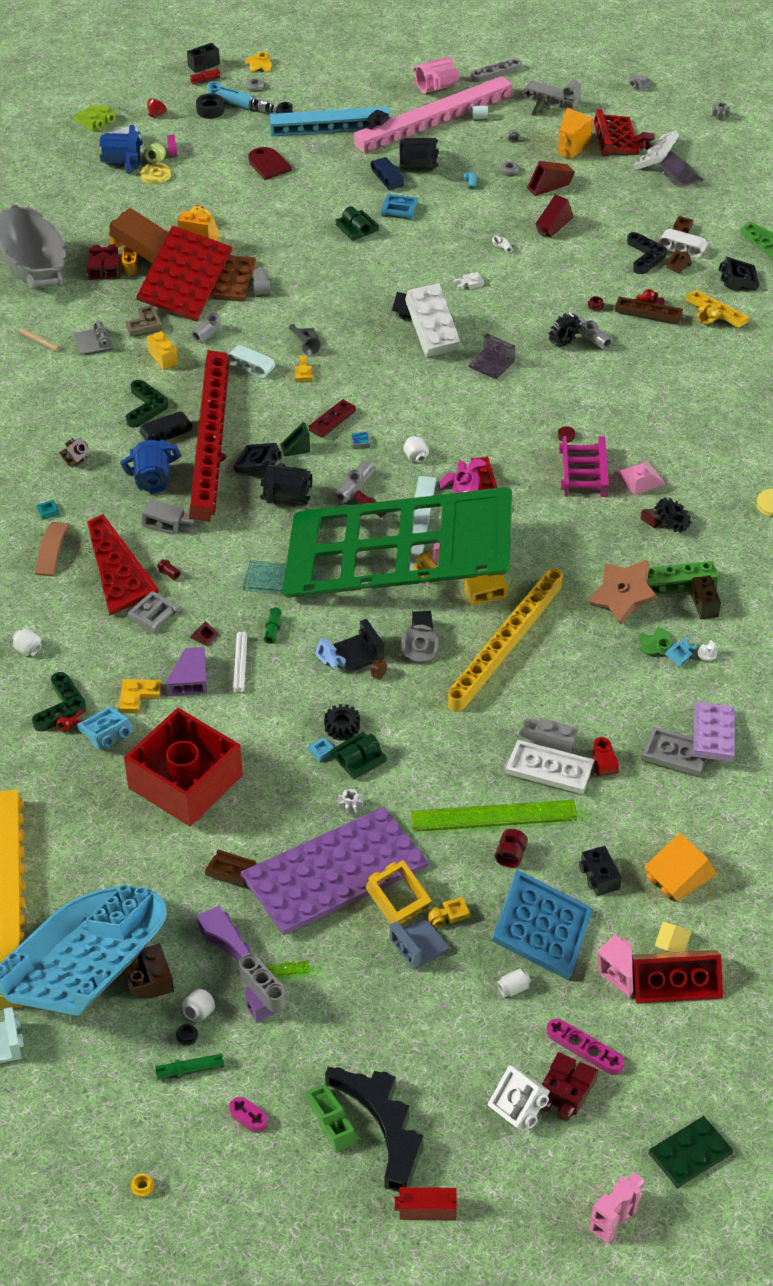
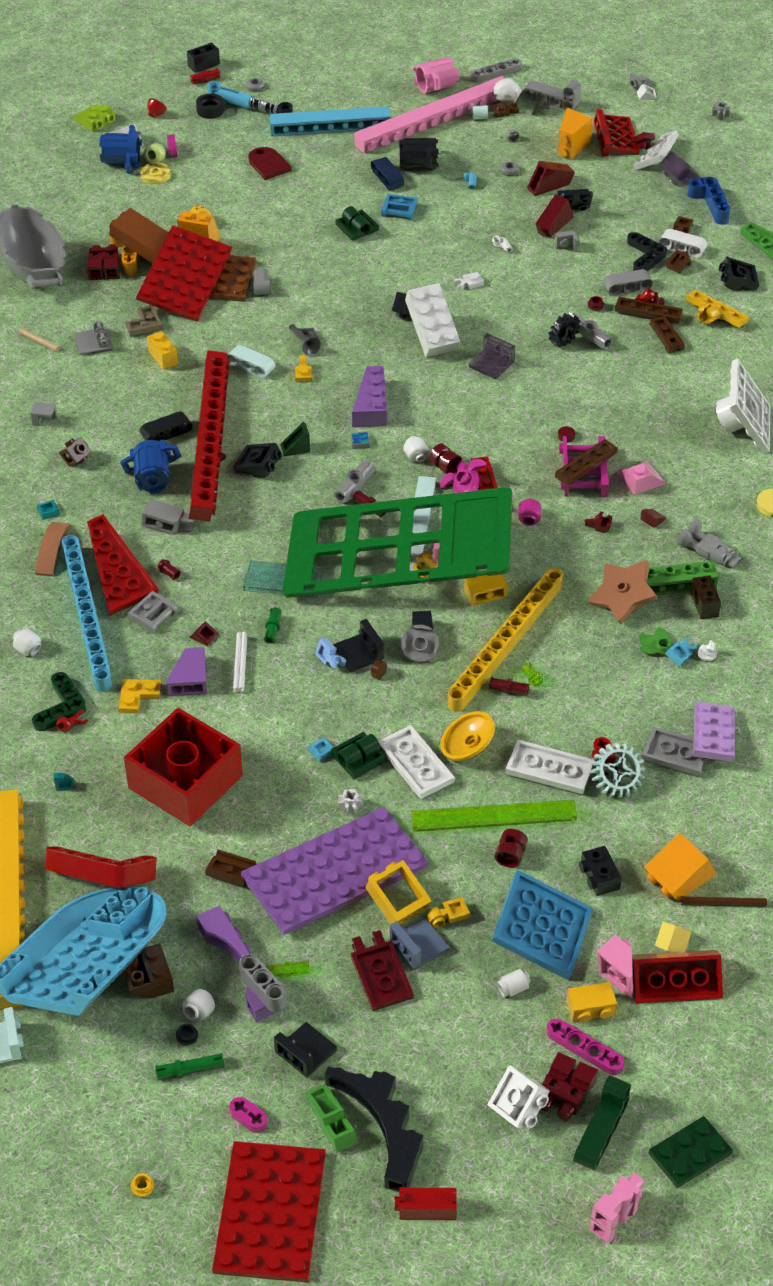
(42, 410): none -> light grey panel
(64, 781): none -> teal tile
(87, 614): none -> medium azure beam
(101, 869): none -> red beam
(106, 728): medium azure plate -> none
(137, 417): dark green beam -> none
(210, 326): light grey piece -> none
(259, 61): yellow plate -> none
(269, 1212): none -> red plate
(286, 484): black container -> none
(304, 1049): none -> black bracket
(332, 418): dark red plate -> none
(342, 713): black tyre -> none
(370, 403): none -> medium lavender wedge
(377, 118): black plate -> none
(380, 972): none -> dark red tile
(416, 762): none -> white plate
(444, 458): none -> dark red wheel
(467, 736): none -> yellow dish
(503, 109): none -> reddish brown plate
(507, 90): none -> white hair
(509, 686): none -> dark red pin
(529, 512): none -> dark pink head
(534, 678): none -> clear neon green pin
(550, 734): light grey hinge -> none
(567, 239): none -> light grey bracket
(578, 199): none -> black bracket
(586, 462): none -> reddish brown plate
(591, 1002): none -> yellow brick
(600, 523): none -> dark red piece
(603, 1122): none -> dark green beam
(628, 282): none -> light grey beam
(634, 773): none -> light aqua gear
(646, 92): none -> white slope
(667, 334): none -> reddish brown plate
(672, 515): black gear -> none
(709, 546): none -> light grey piece
(710, 190): none -> blue beam
(723, 901): none -> reddish brown bar
(745, 408): none -> white piece

